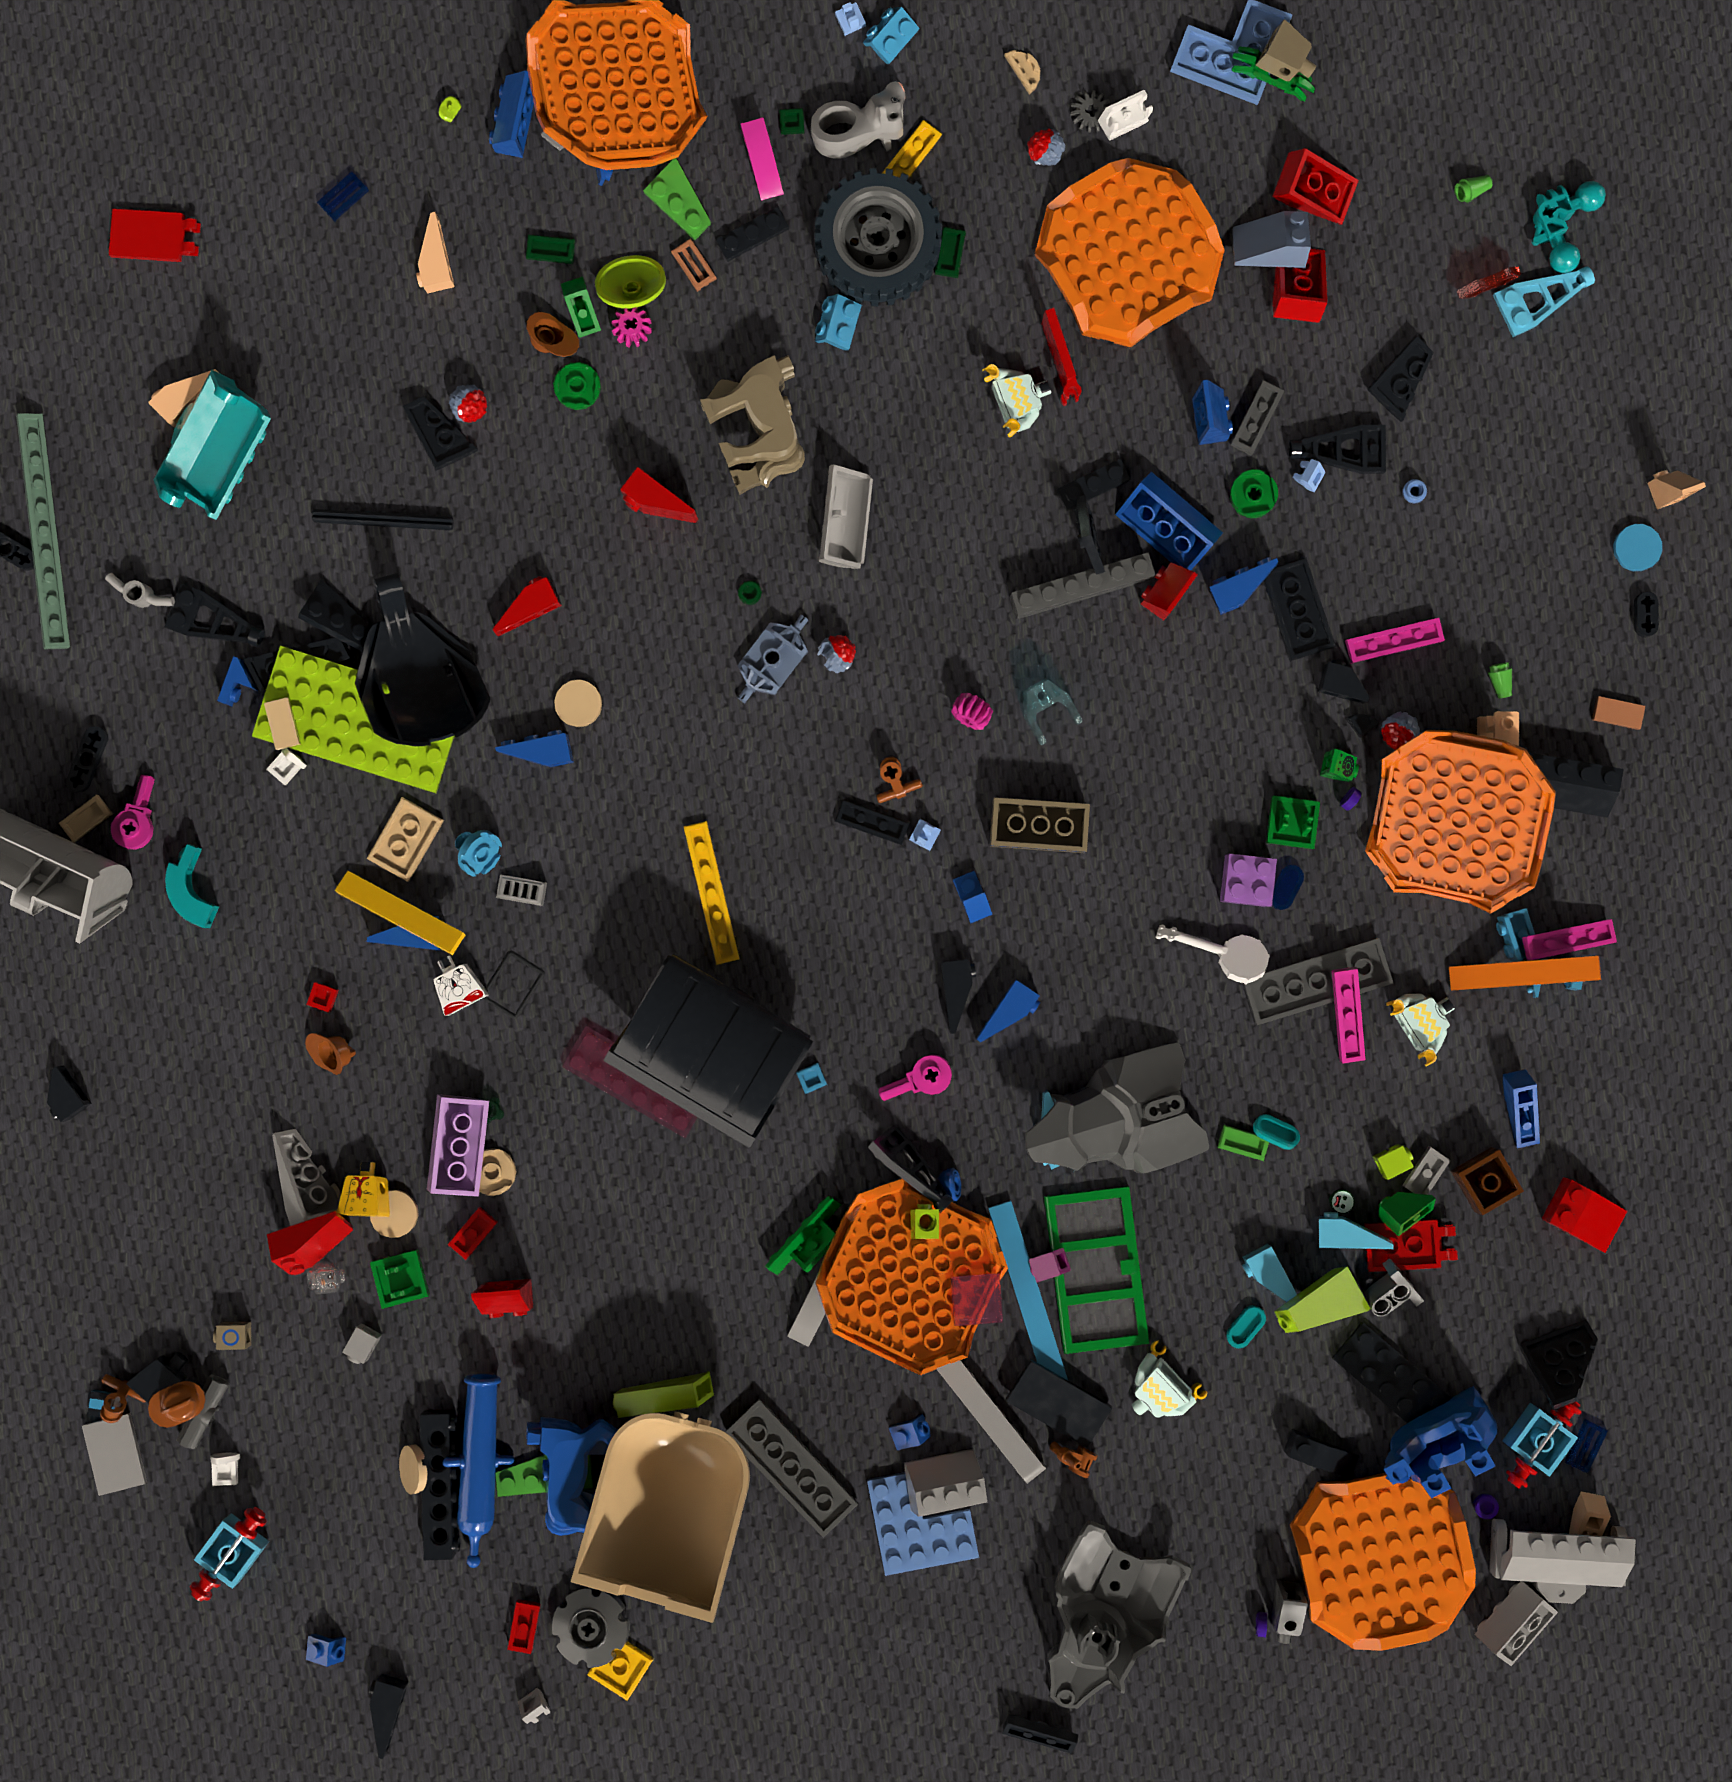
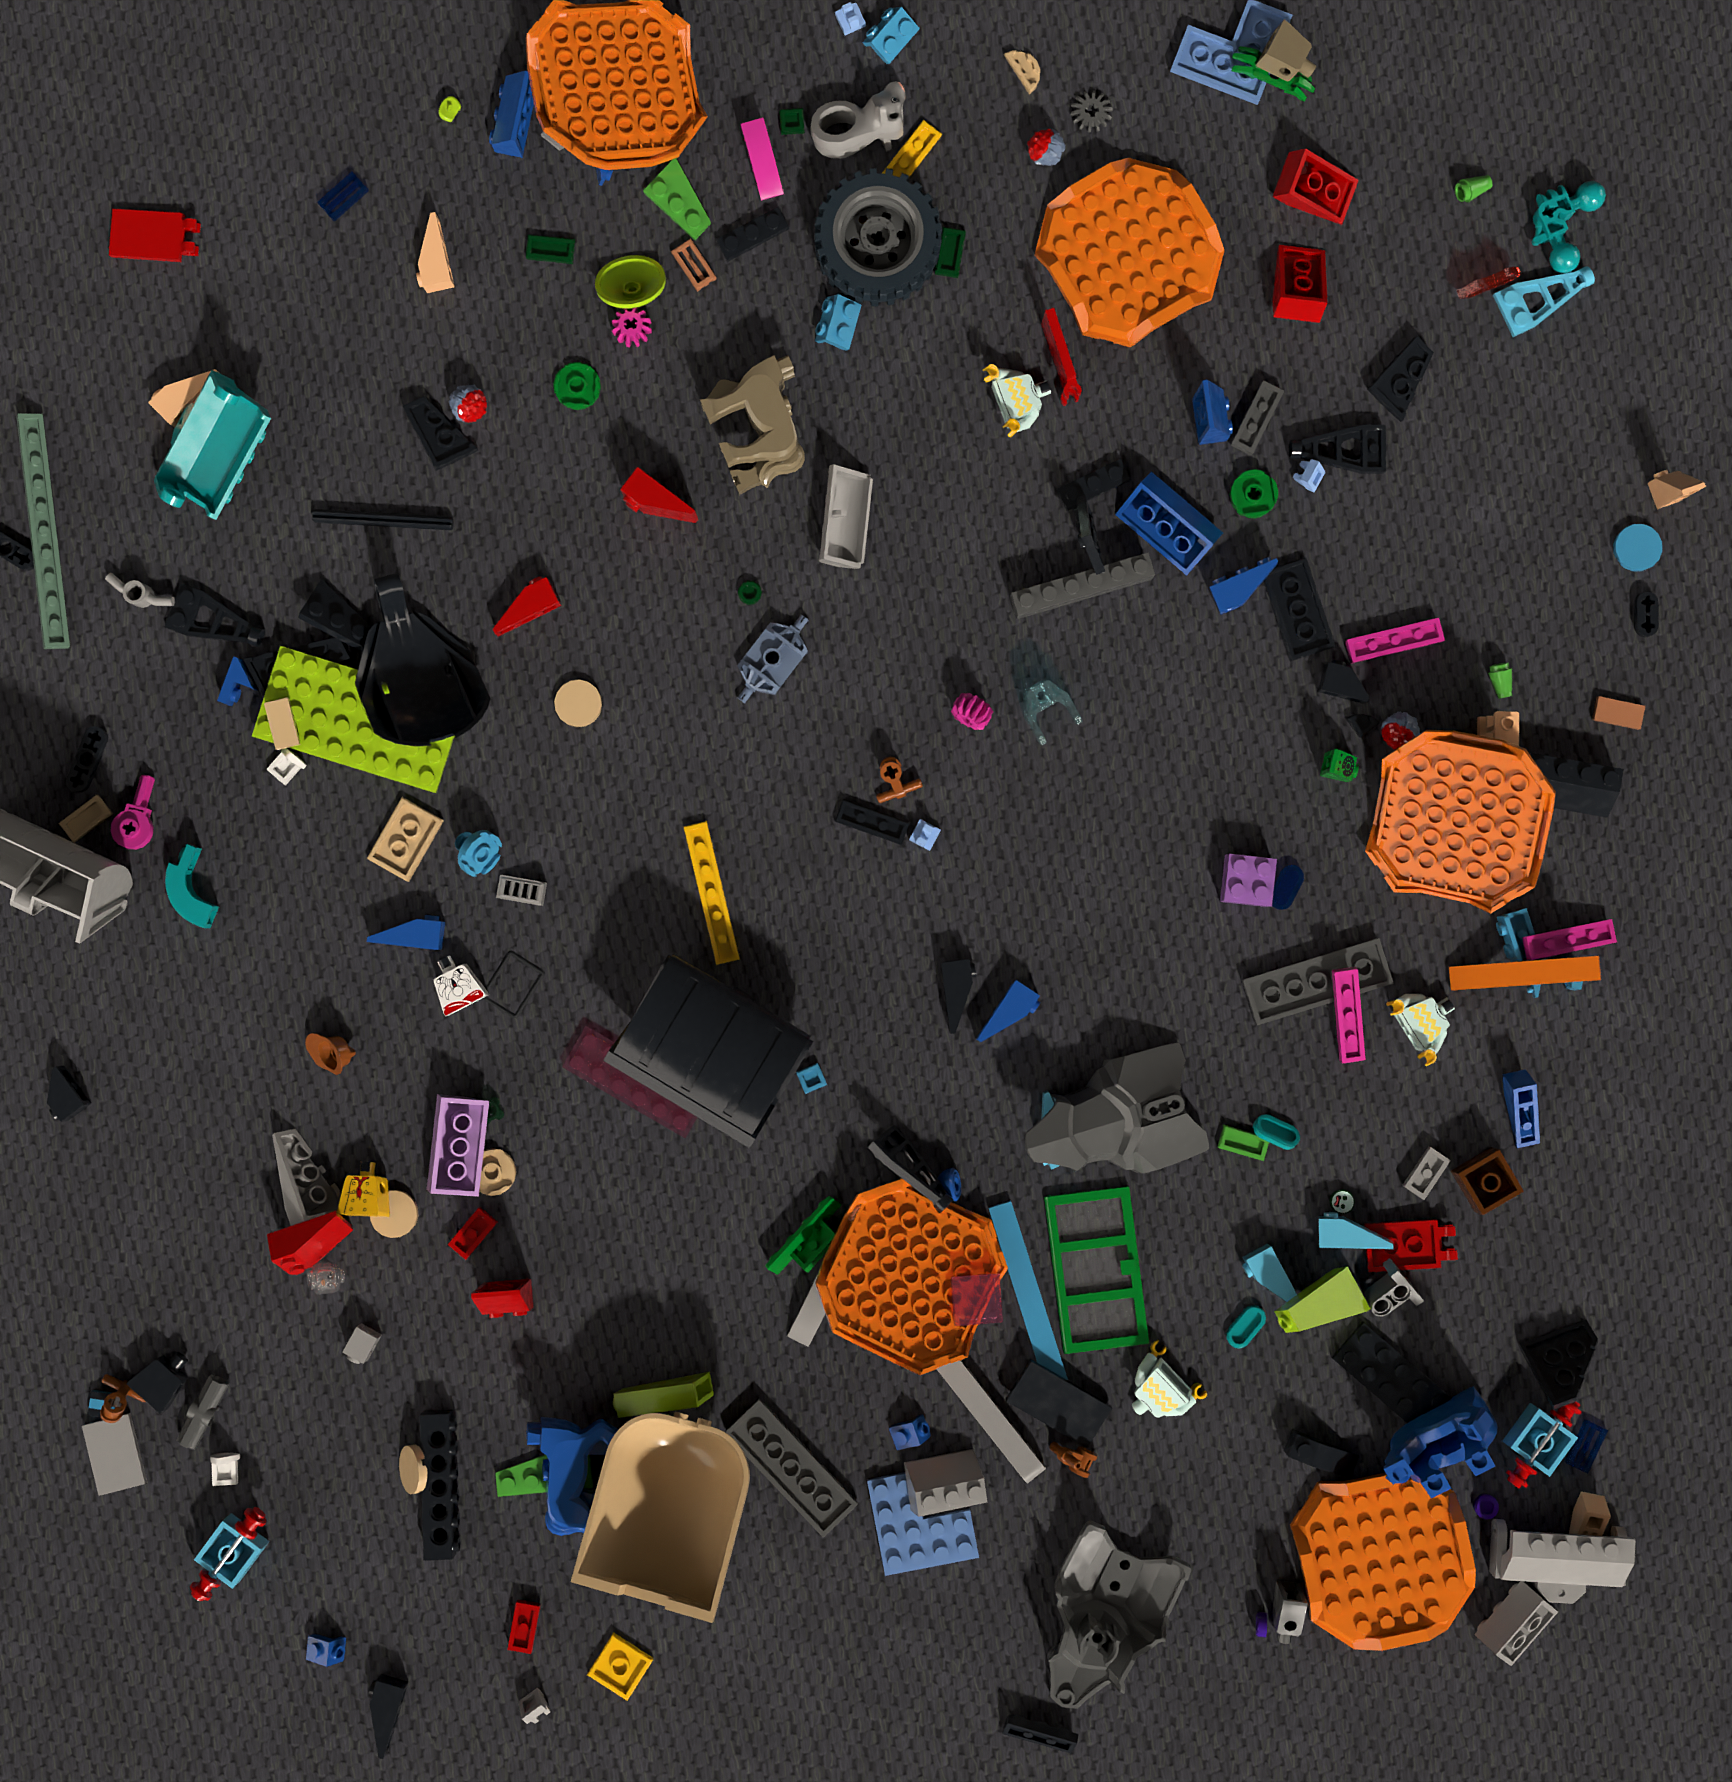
(176, 1404): dark orange piece -> none
(232, 1335): dark tan brick -> none
(322, 997): red plate -> none
(399, 1278): green plate -> none
(400, 912): yellow tile -> none
(478, 1461): blue piece -> none
(547, 751): blue slope -> none
(551, 335): dark orange piece -> none
(575, 1636): dark grey piece -> none
(580, 307): green slope -> none
(838, 652): piece -> none
(917, 1079): dark pink piece -> none
(932, 1230): lime brick -> none
(972, 897): blue slope -> none
(1039, 825): dark tan brick -> none
(1049, 1265): magenta brick -> none
(1125, 115): white hinge -> none
(1167, 590): red slope -> none
(1240, 957): white piece -> none
(1273, 241): sand blue slope -> none
(1292, 822): green plate -> none
(1351, 798): dark purple tile -> none
(1393, 1161): lime brick -> none
(1404, 1210): green slope -> none
(1422, 491): medium blue plate -> none
(1584, 1214): red slope -> none

